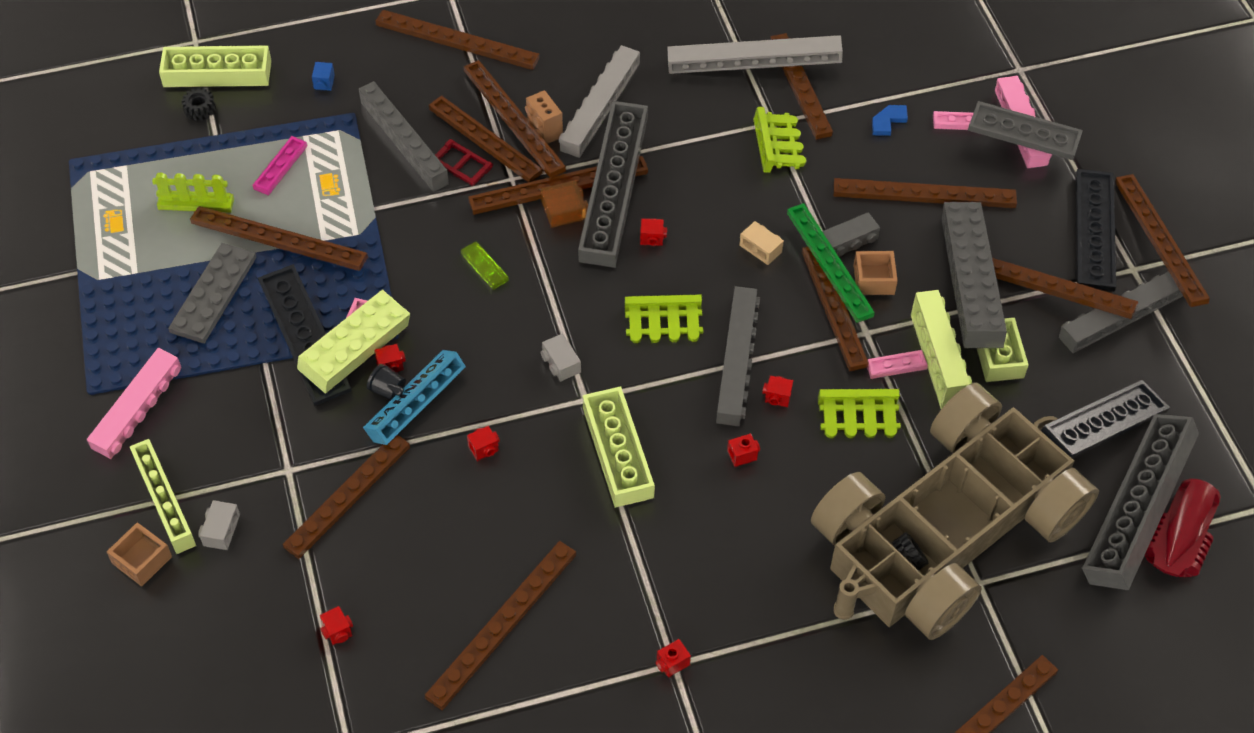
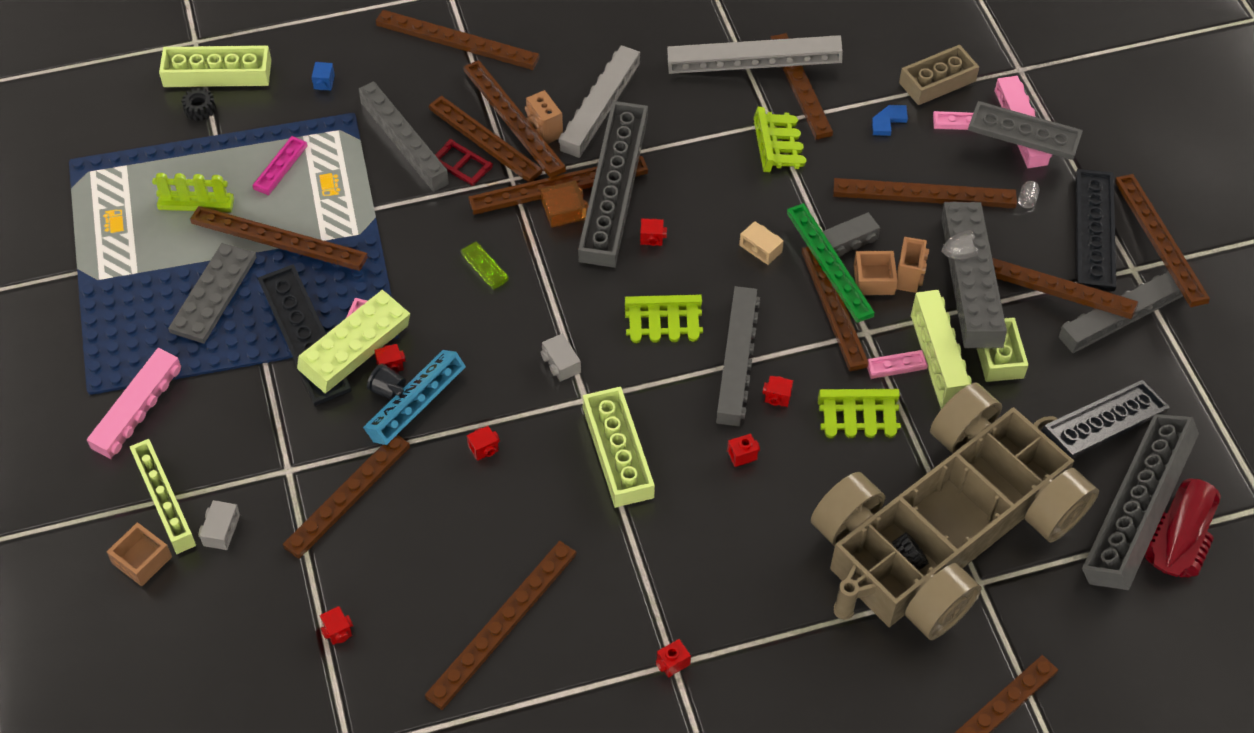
(912, 264): none -> medium nougat piece
(939, 74): none -> dark tan brick
(960, 246): none -> clear brick
(1028, 194): none -> clear brick

